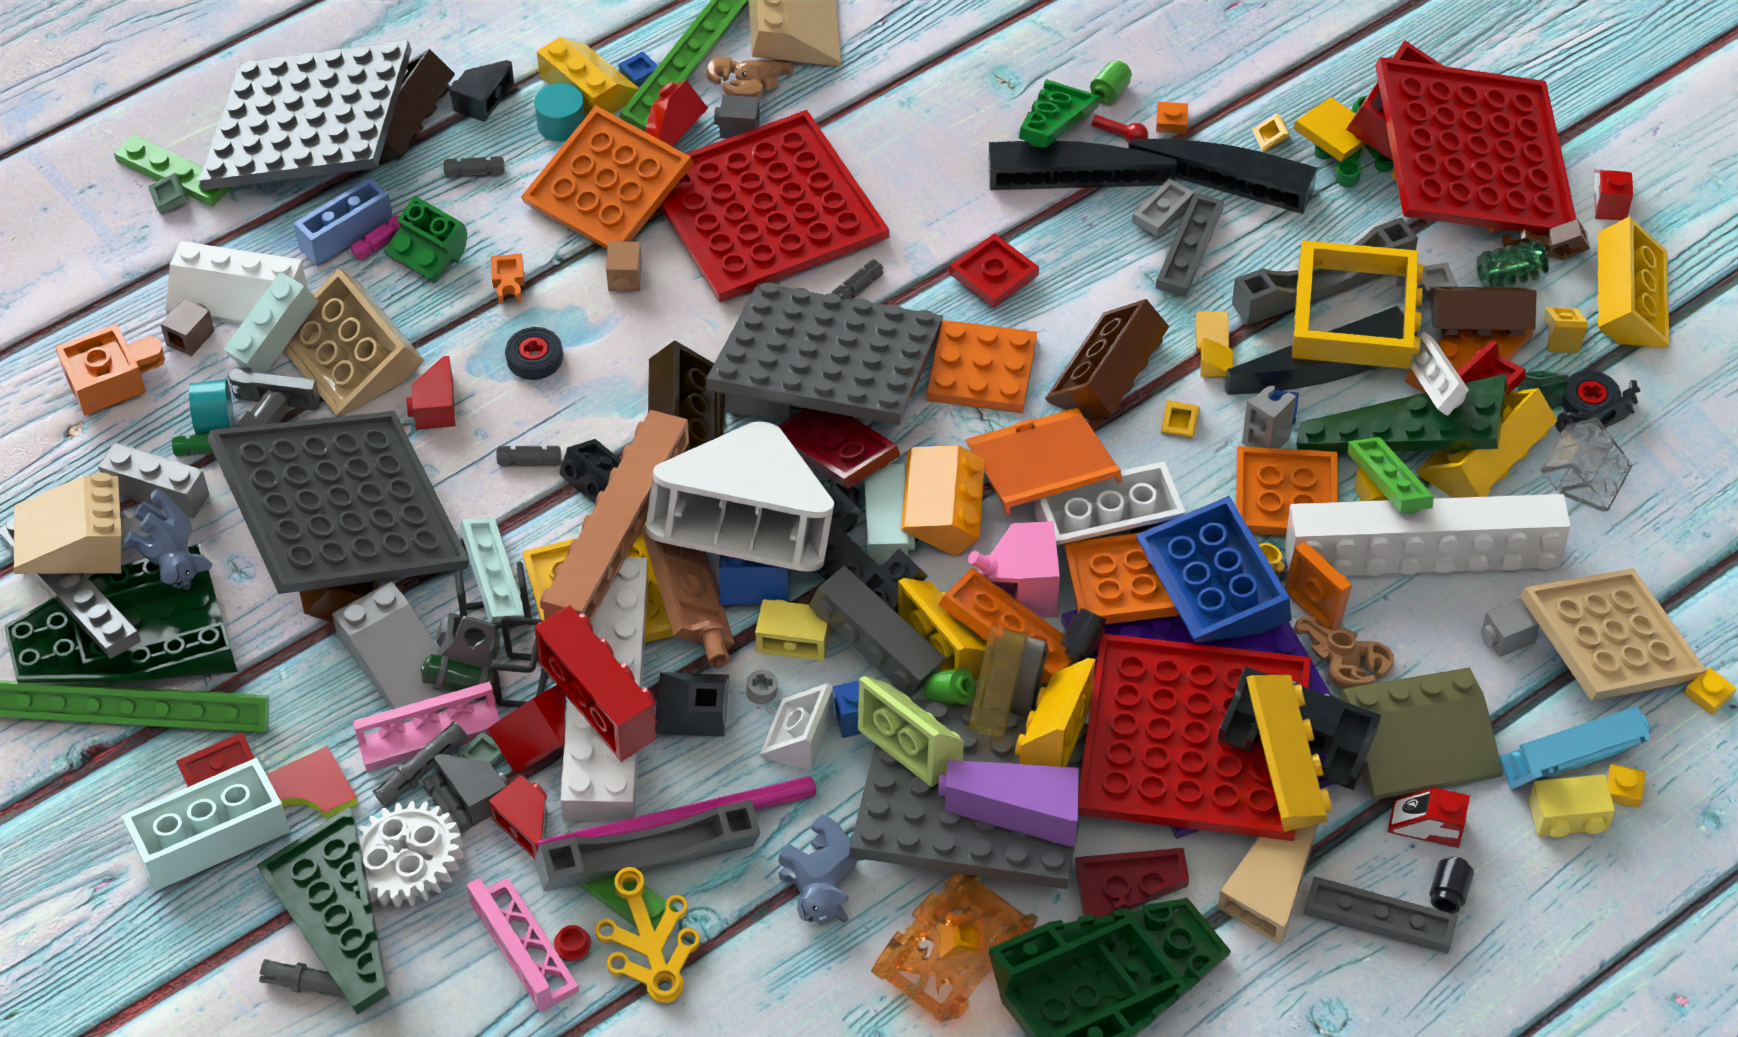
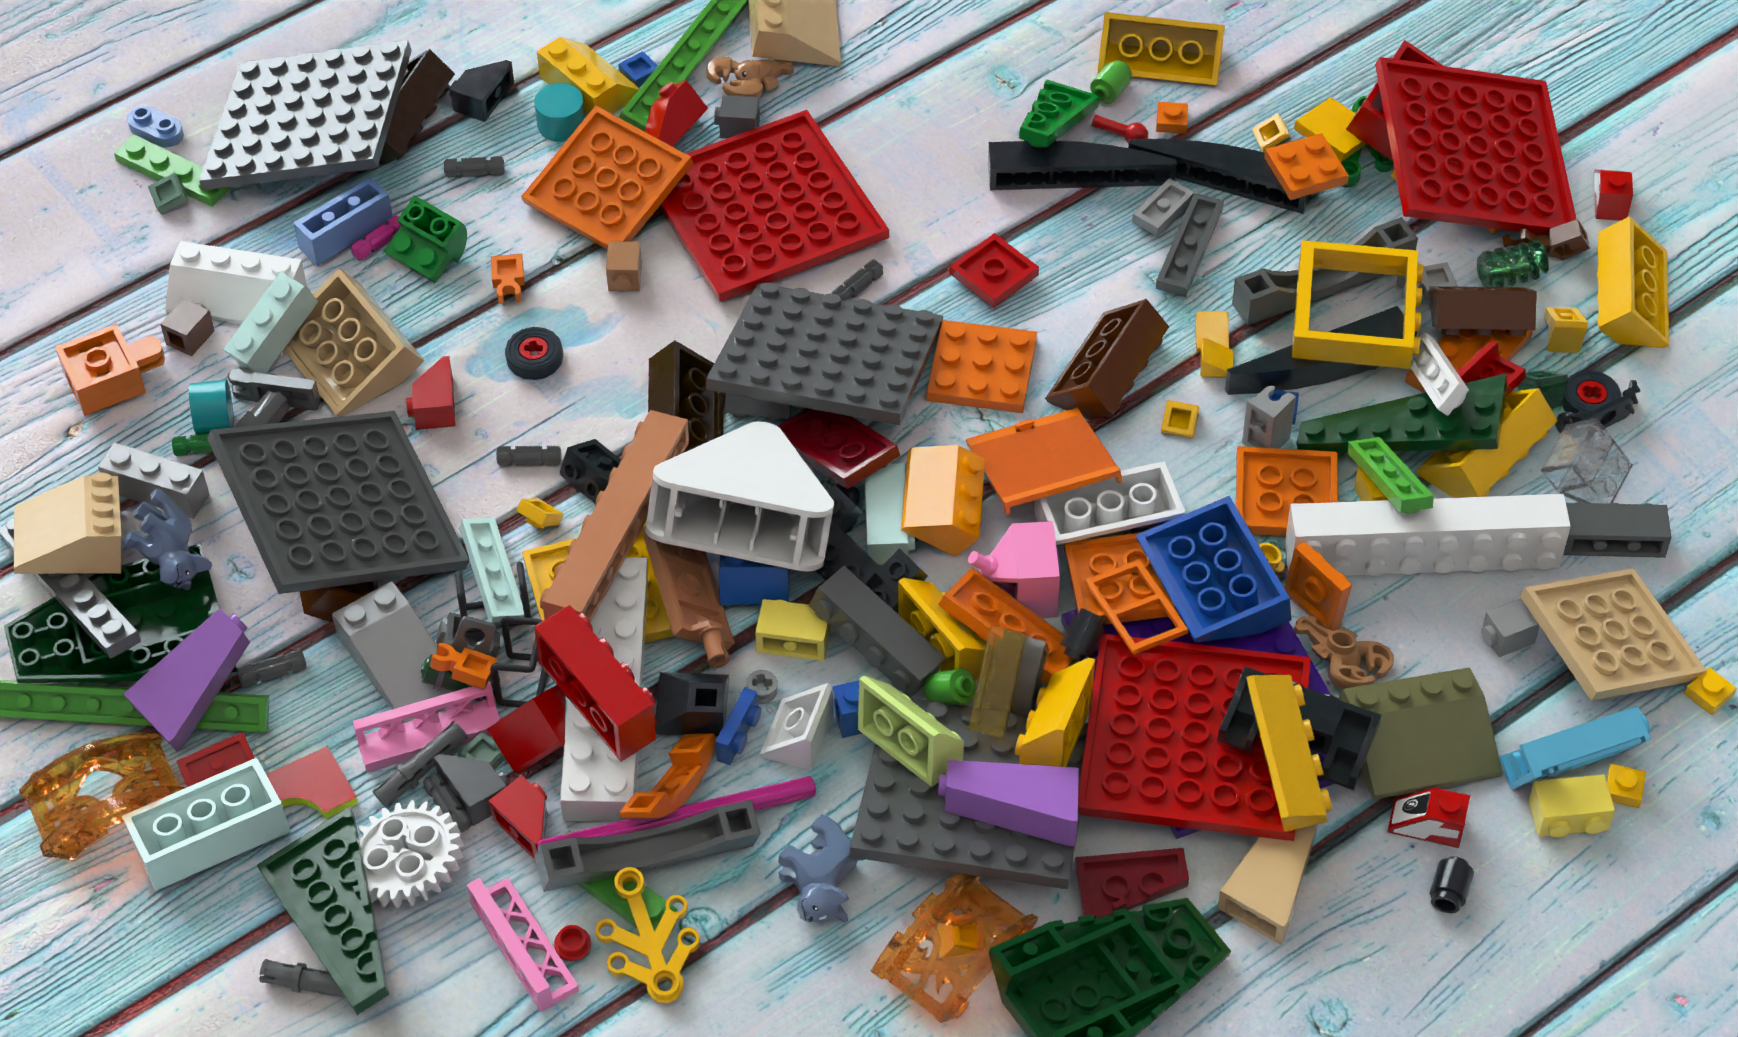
(64, 776): none -> clear orange fence
(155, 126): none -> medium blue plate
(188, 678): none -> medium lavender slope
(271, 668): none -> dark grey axle
(467, 667): none -> orange plate
(539, 513): none -> yellow plate
(689, 763): none -> orange slope
(734, 732): none -> blue plate
(1157, 597): none -> orange window
(1163, 47): none -> yellow slope
(1306, 166): none -> orange plate
(1381, 914): dark grey plate -> none
(1618, 530): none -> dark grey brick

